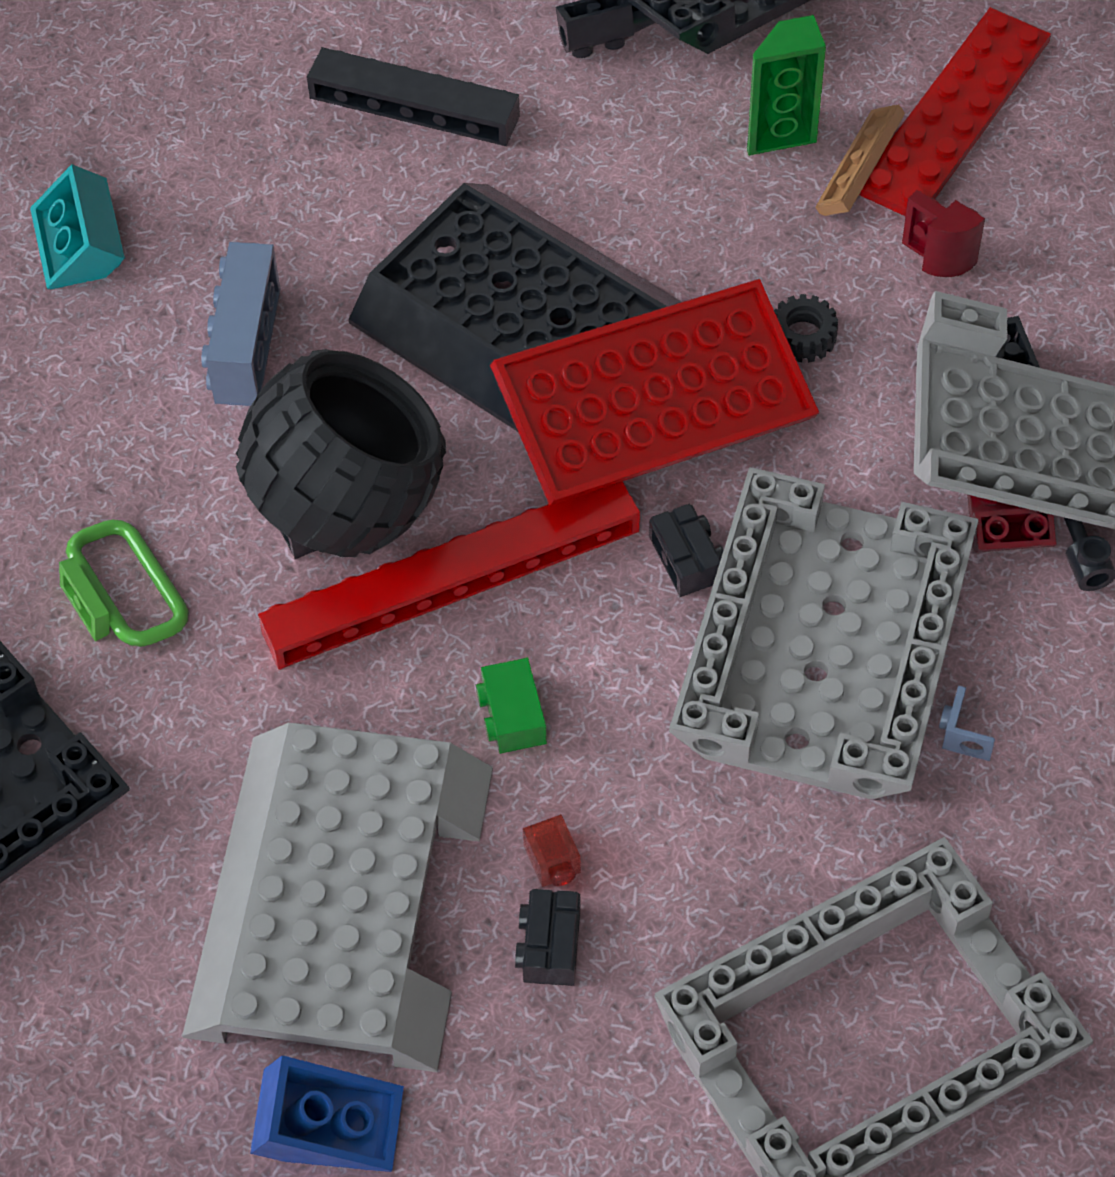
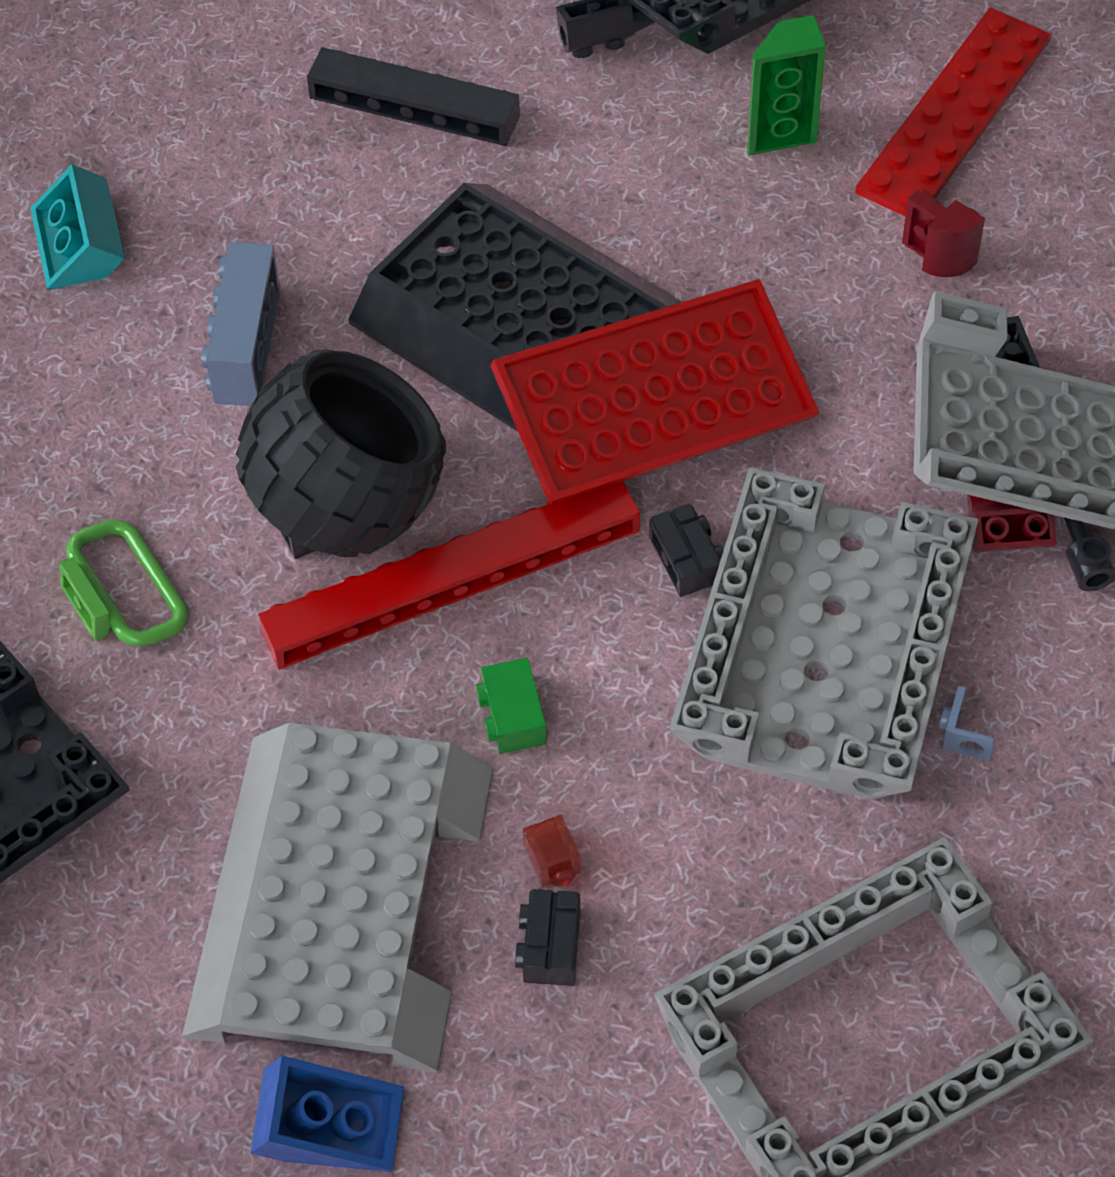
(812, 312): black tyre -> none
(860, 160): medium nougat tile -> none

